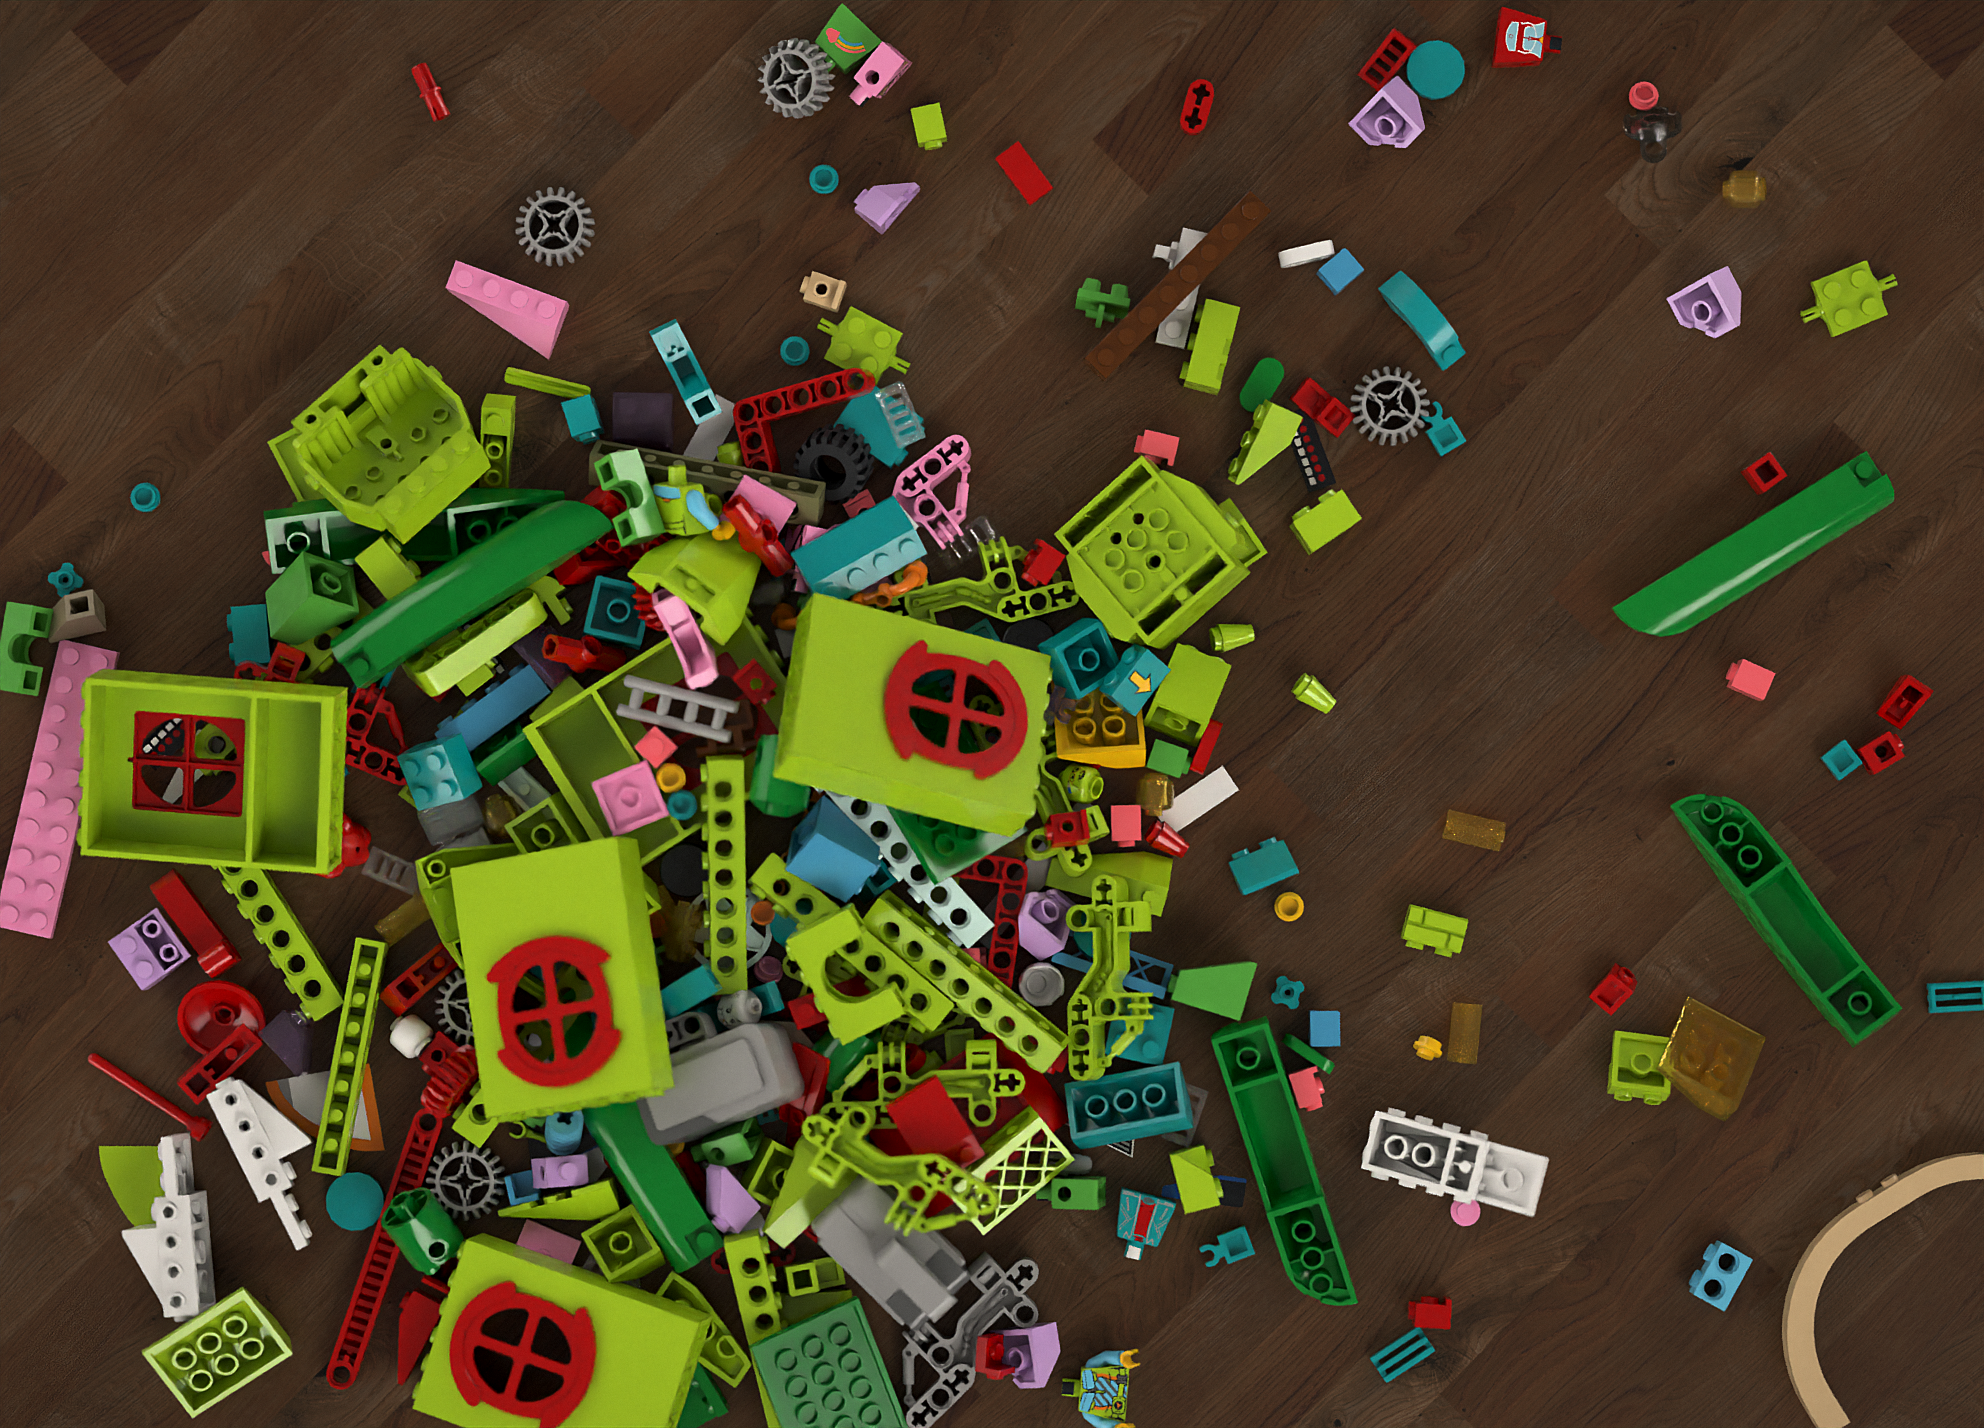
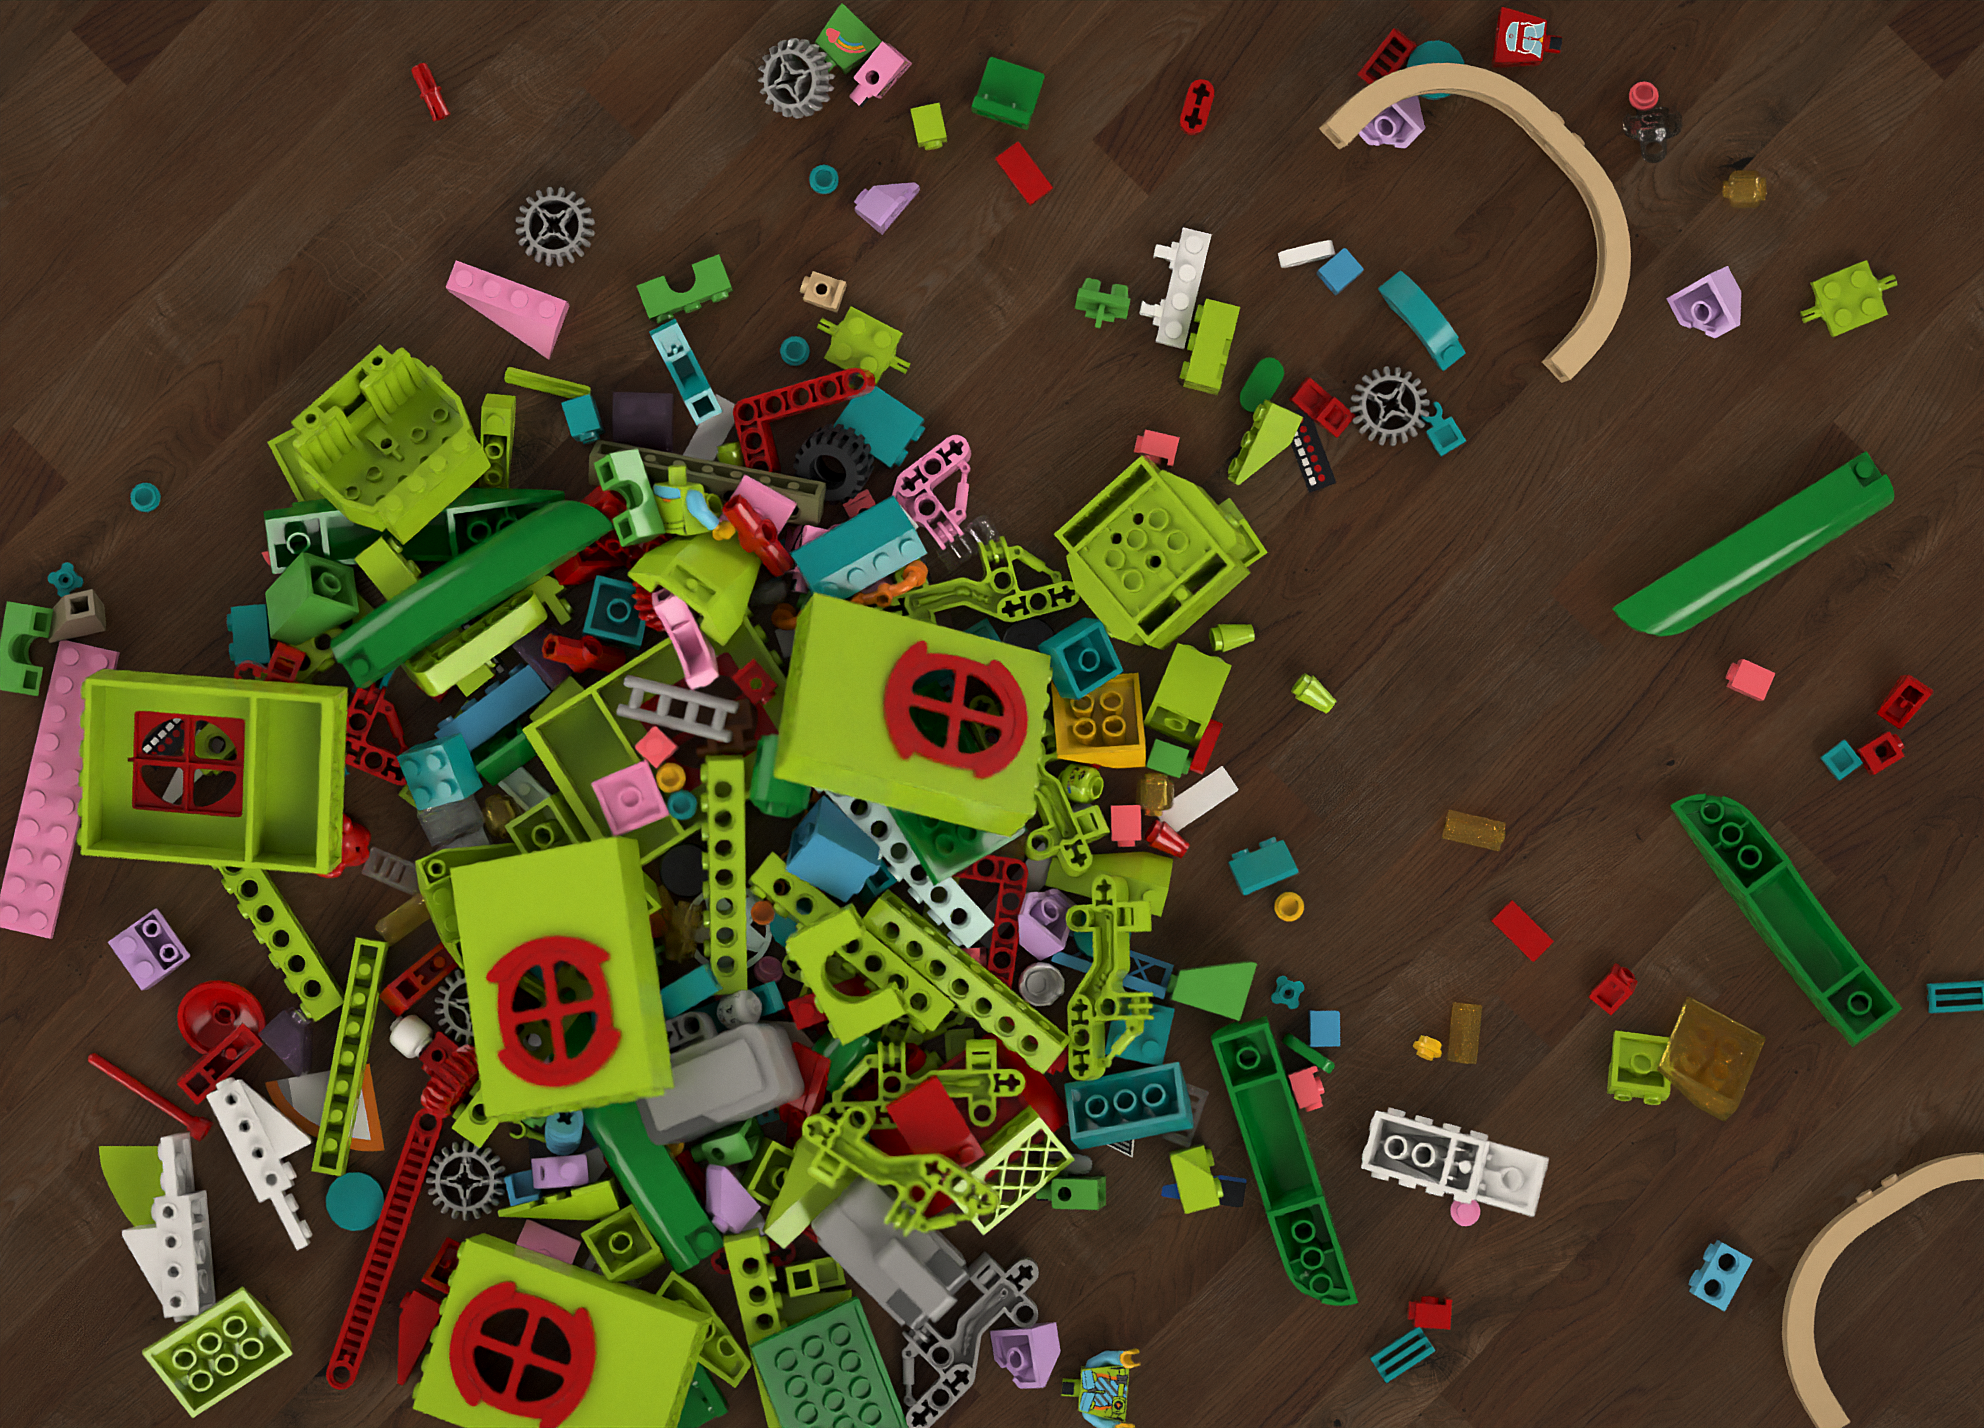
(196, 924): red beam -> none
(422, 1229): green cylinder -> none
(709, 284): none -> bright green arch
(888, 391): clear slope -> none
(989, 1356): red bracket -> none
(1008, 93): none -> green bracket
(1041, 563): red brick -> none
(1056, 706): tile -> none
(1059, 838): red brick -> none
(1134, 679): teal brick -> none
(1142, 1220): teal torso -> none
(1176, 285): reddish brown brick -> none
(1233, 1245): teal plate -> none
(1325, 521): lime slope -> none
(1434, 929): lime brick -> none
(1522, 931): none -> red tile
(1559, 144): none -> tan arch
(1763, 473): red brick -> none

